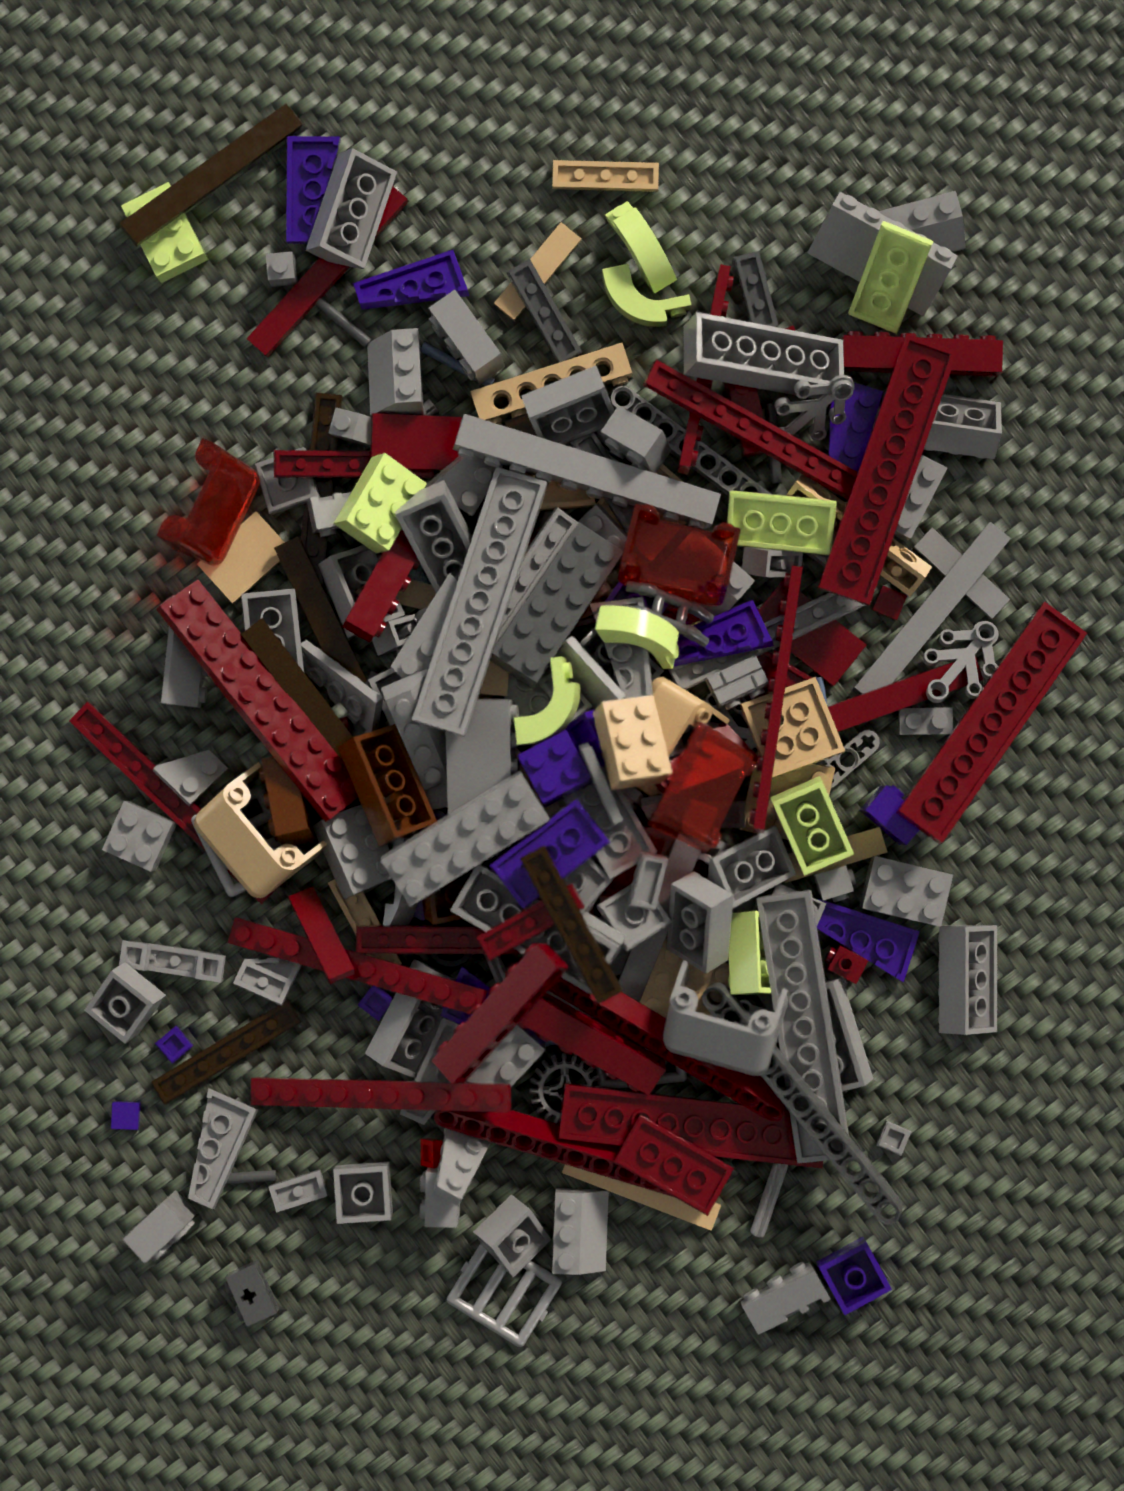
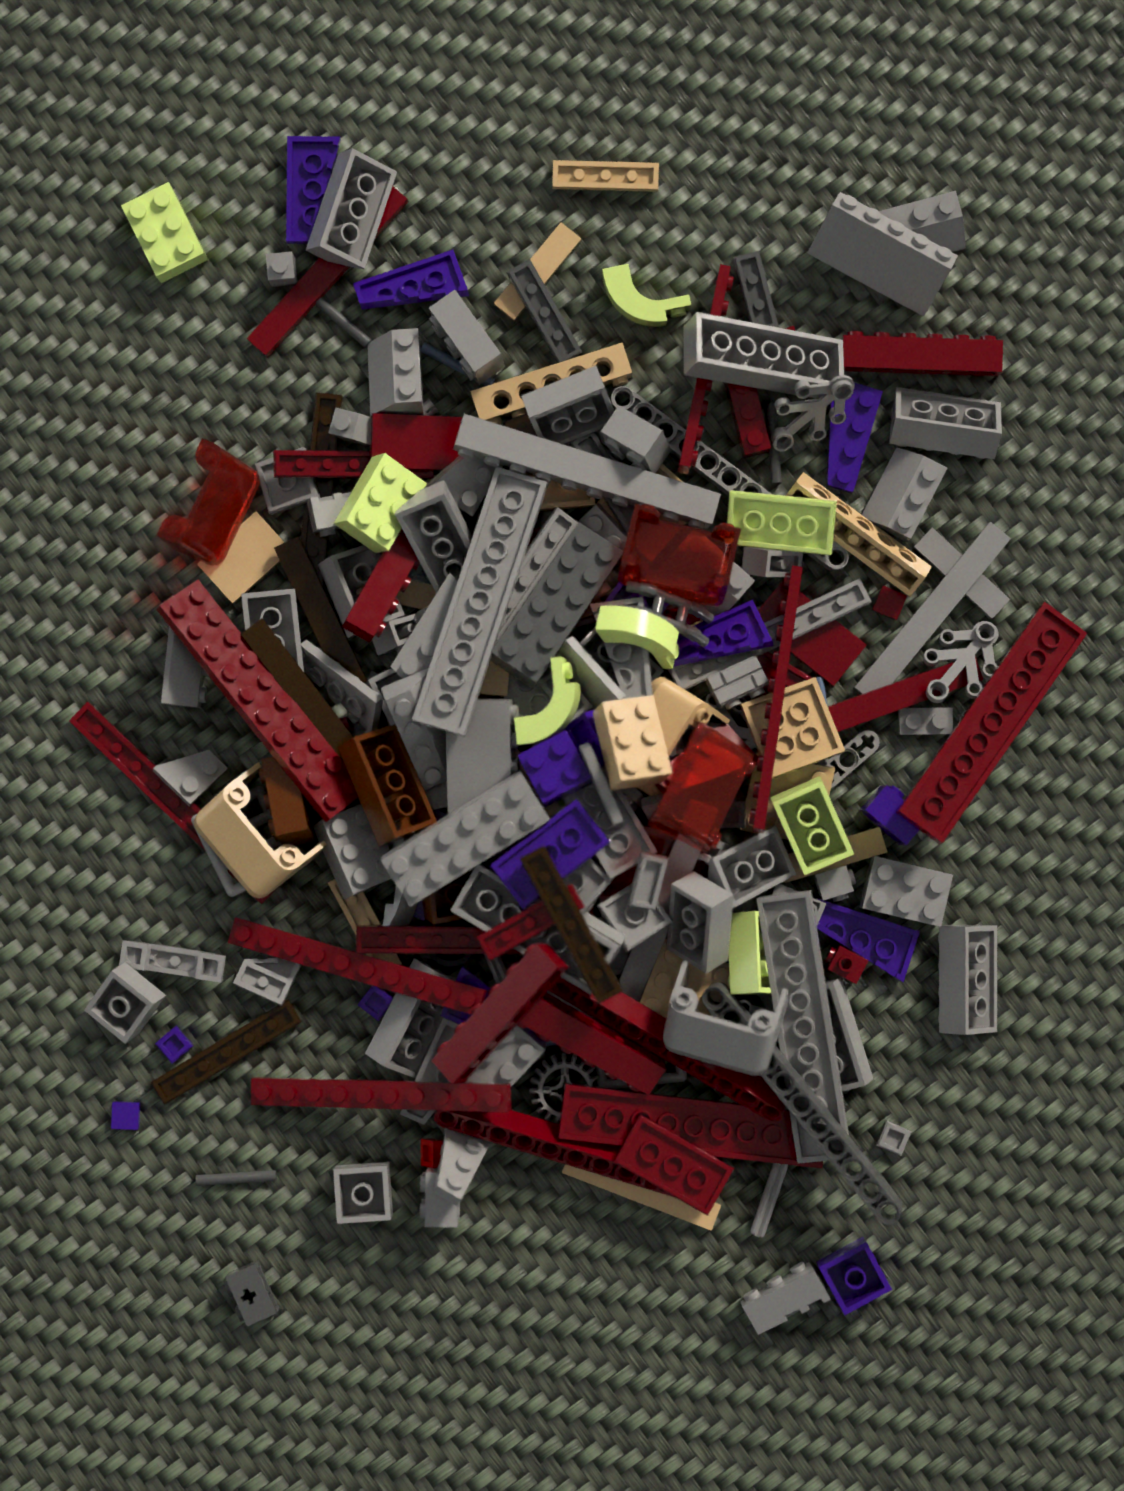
(139, 836): light grey brick -> none
(161, 1228): light grey brick -> none
(210, 175): dark brown tile -> none
(221, 1139): light grey wing -> none
(298, 1190): light grey plate -> none
(321, 935): dark red tile -> none
(498, 1325): light grey bar -> none
(512, 1235): light grey slope -> none
(580, 1231): light grey slope -> none
(642, 245): yellowish green arch -> none
(750, 428): dark red plate -> none
(887, 469): dark red plate -> none
(890, 277): yellowish green tile -> none

